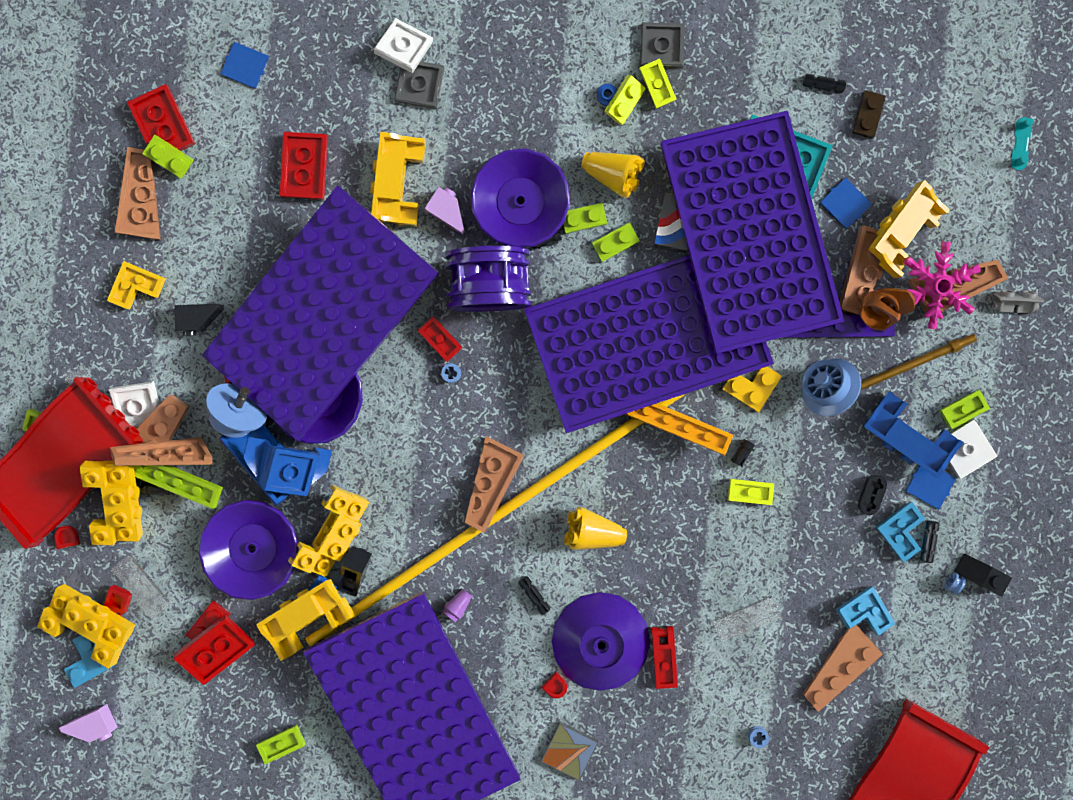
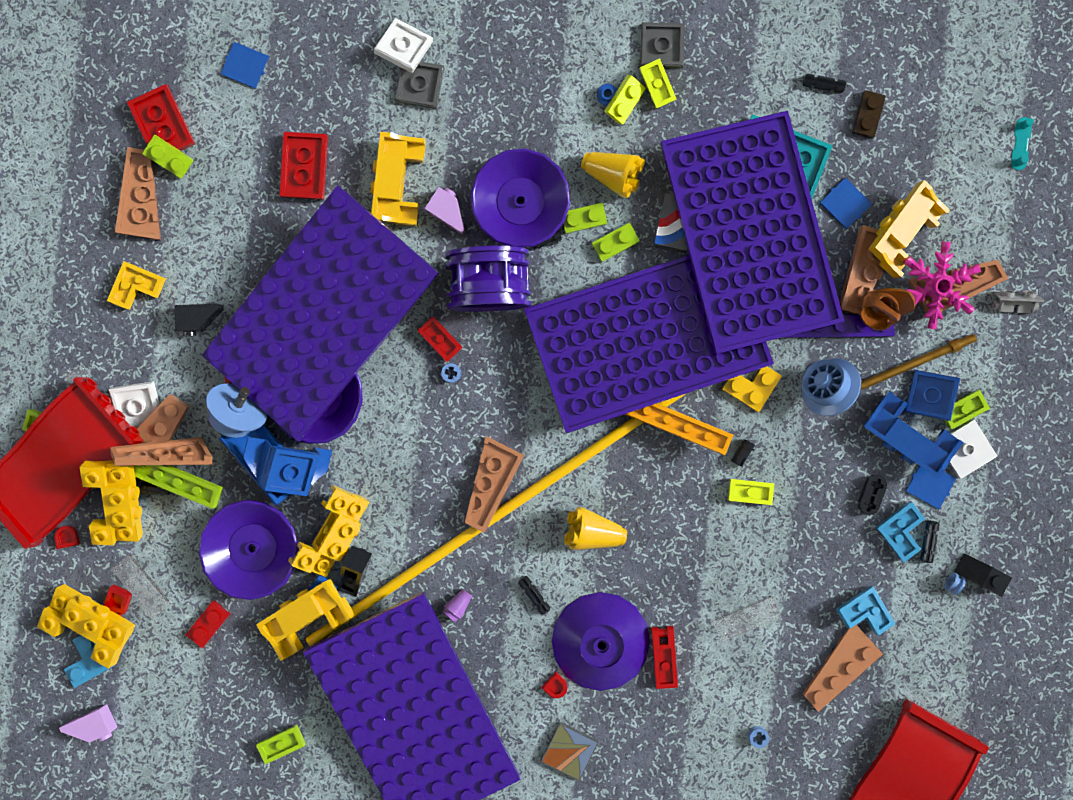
(214, 649): red plate -> none
(932, 395): none -> blue plate

